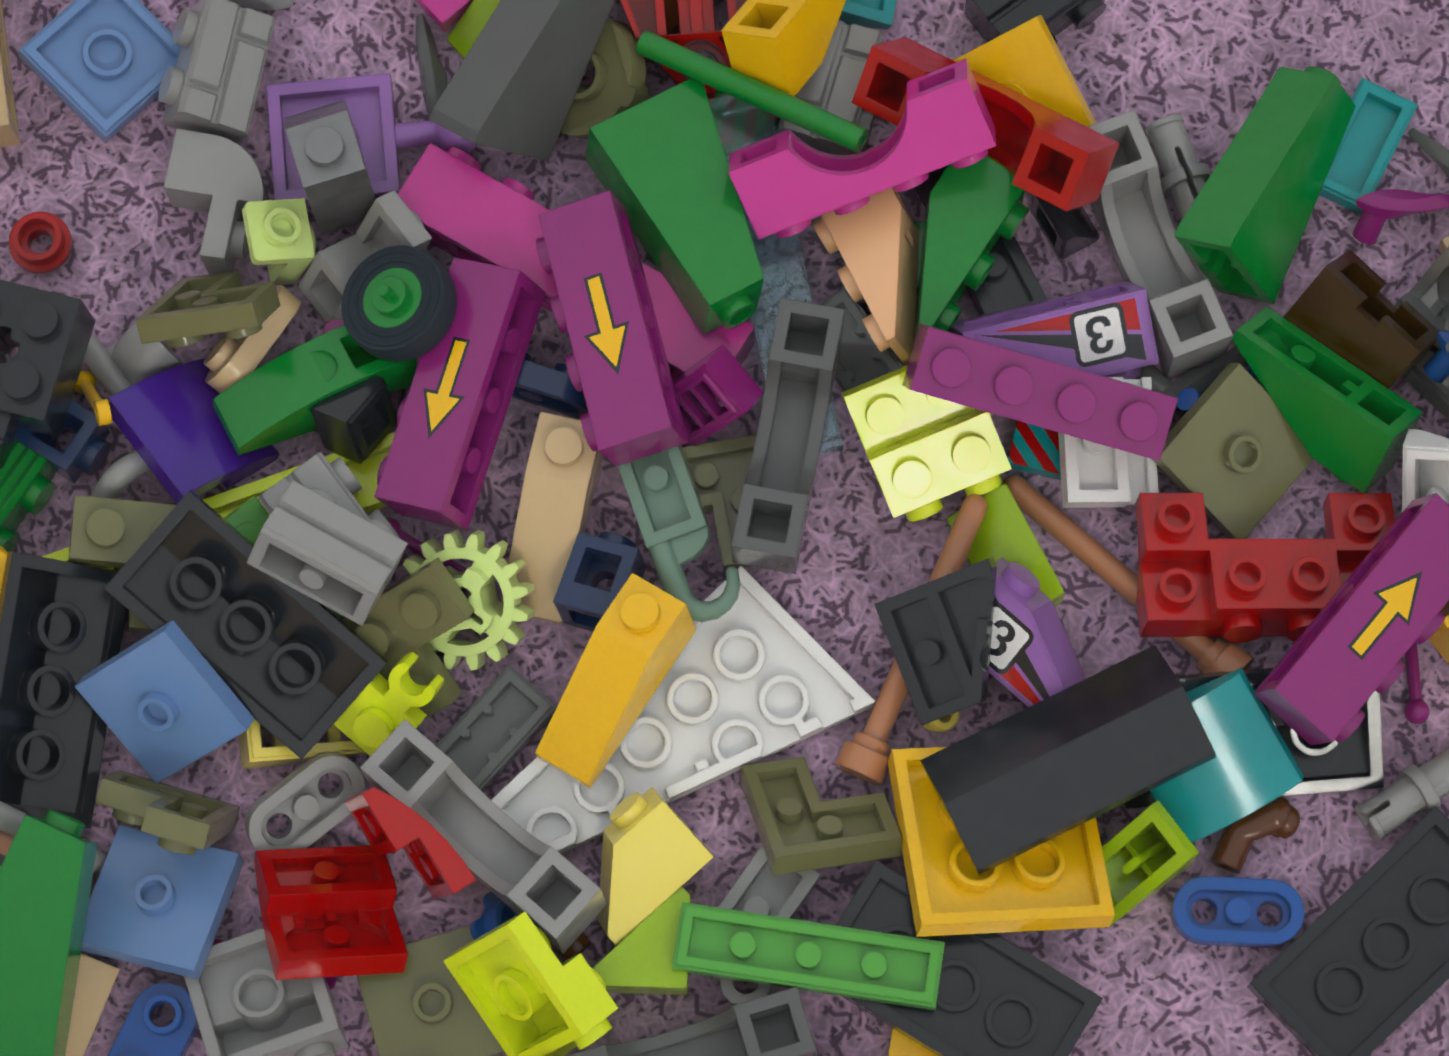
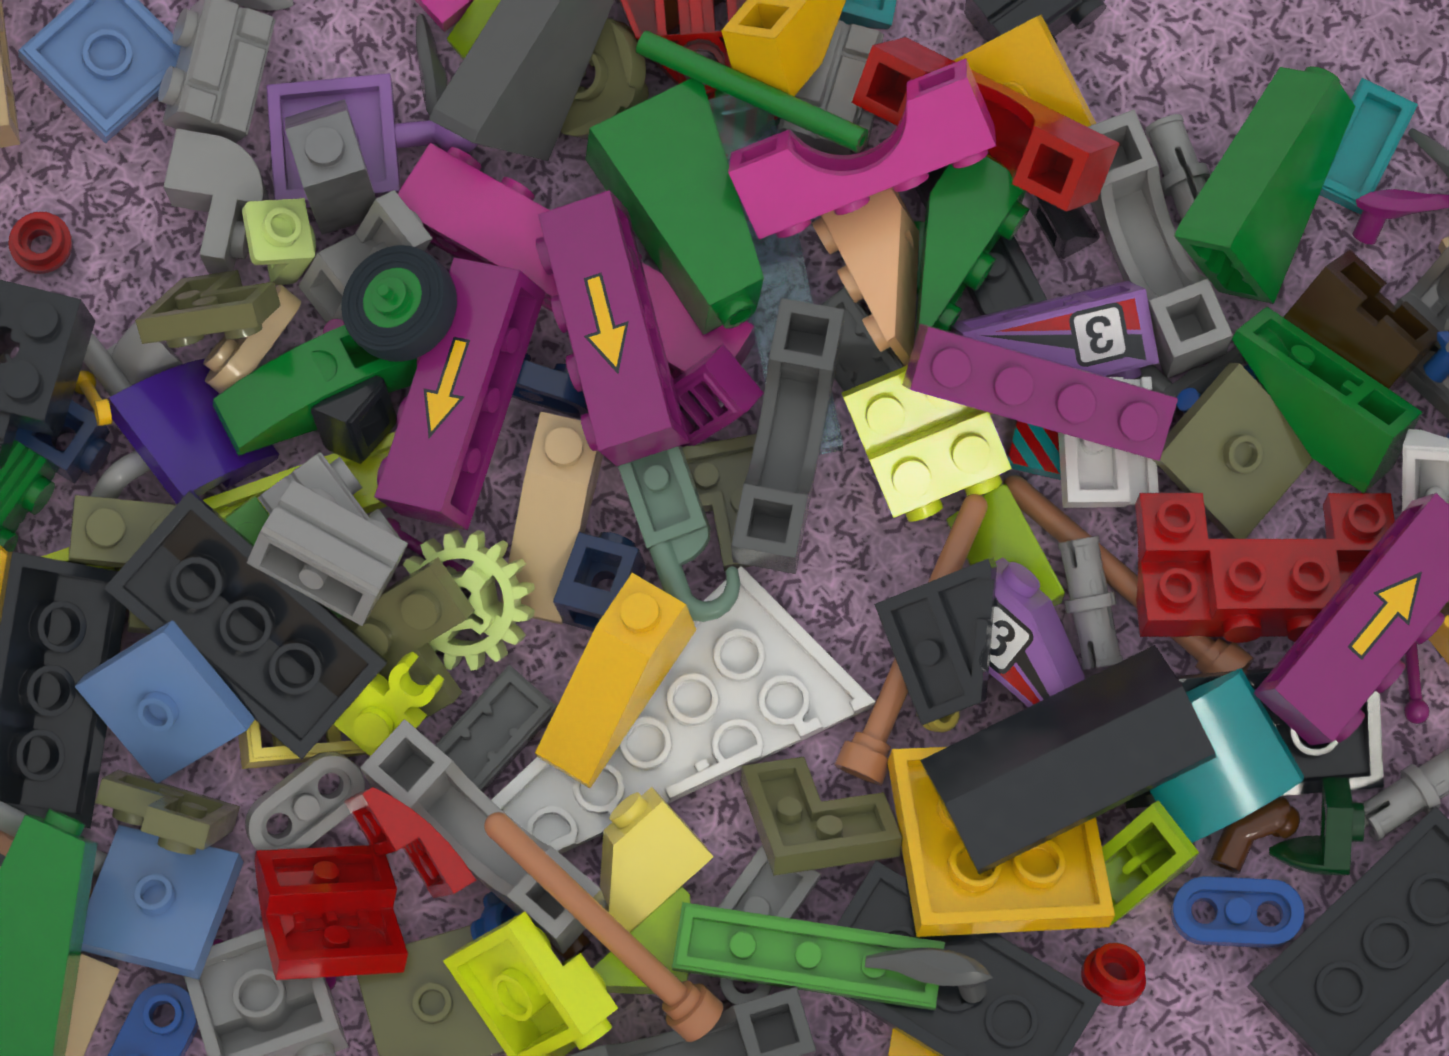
(688, 1006): none -> nougat piece
(937, 968): none -> dark grey bar
(1090, 602): none -> light grey pin
(1114, 974): none -> red plate
(1340, 825): none -> dark green plate

